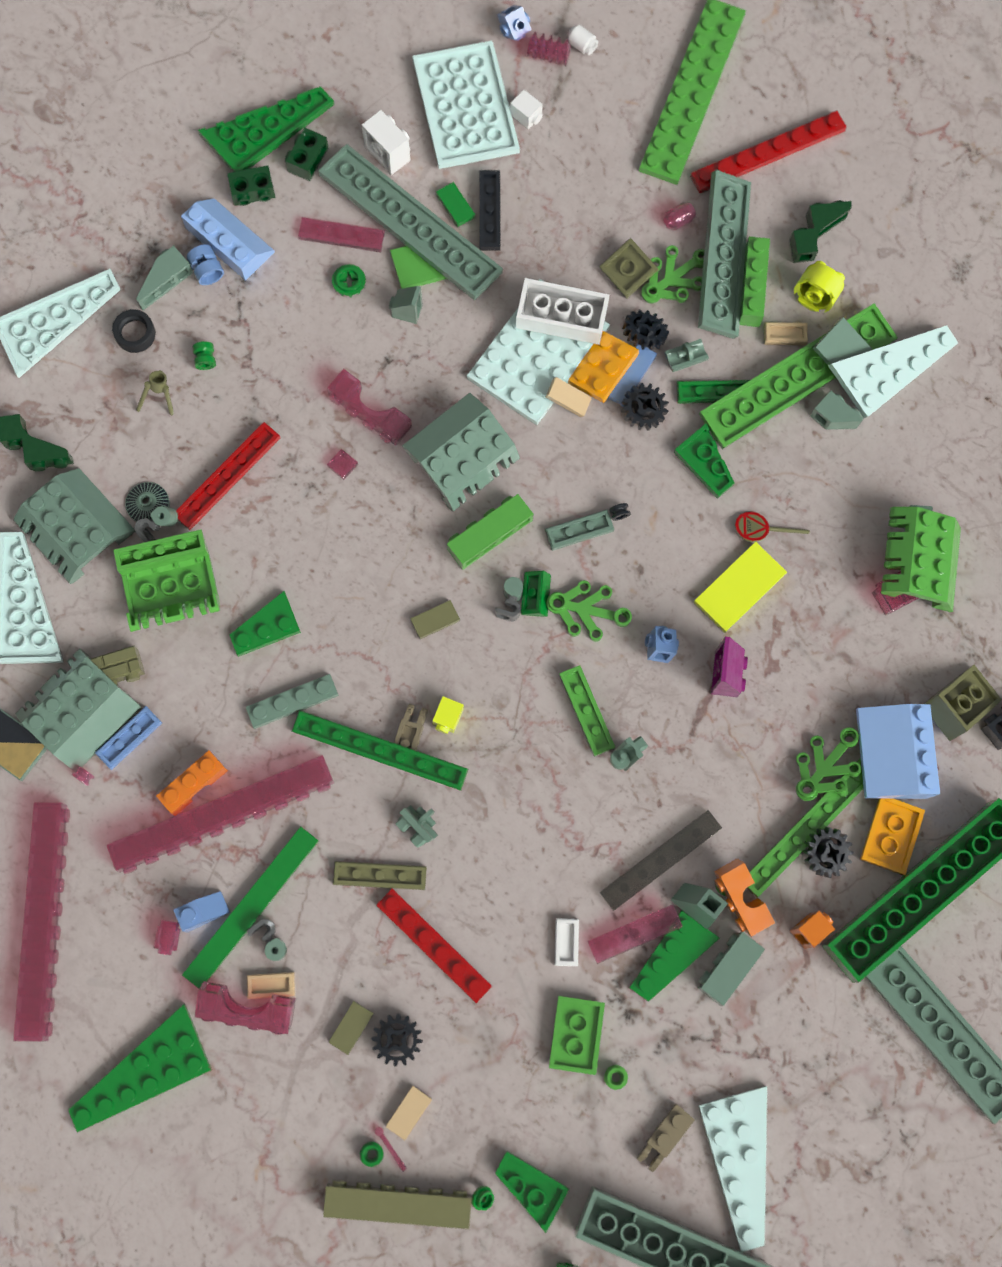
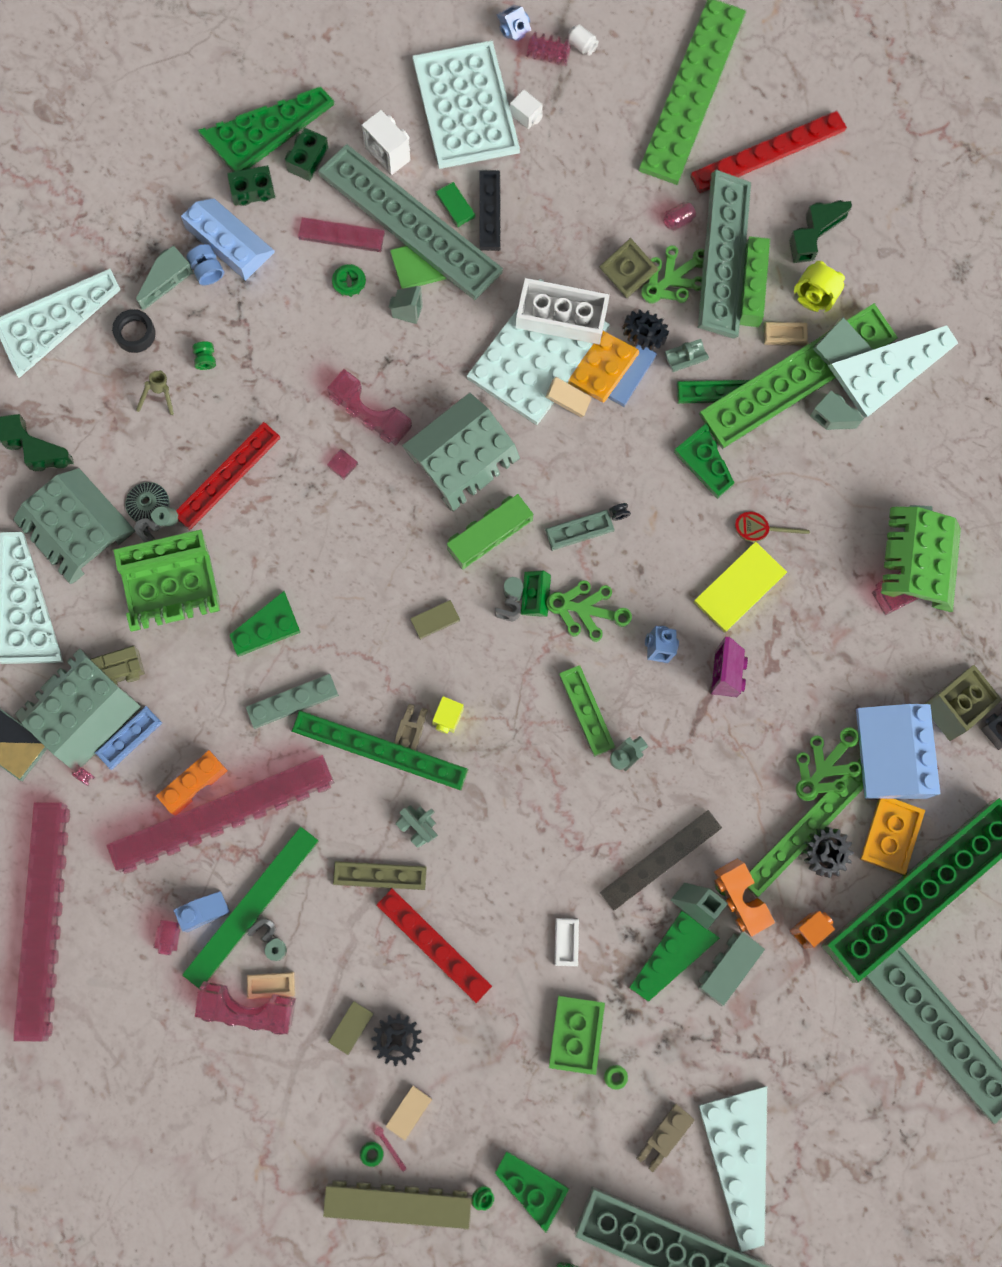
(157, 1065): green wing -> none
(635, 400): black gear -> none
(635, 934): clear pink tile -> none

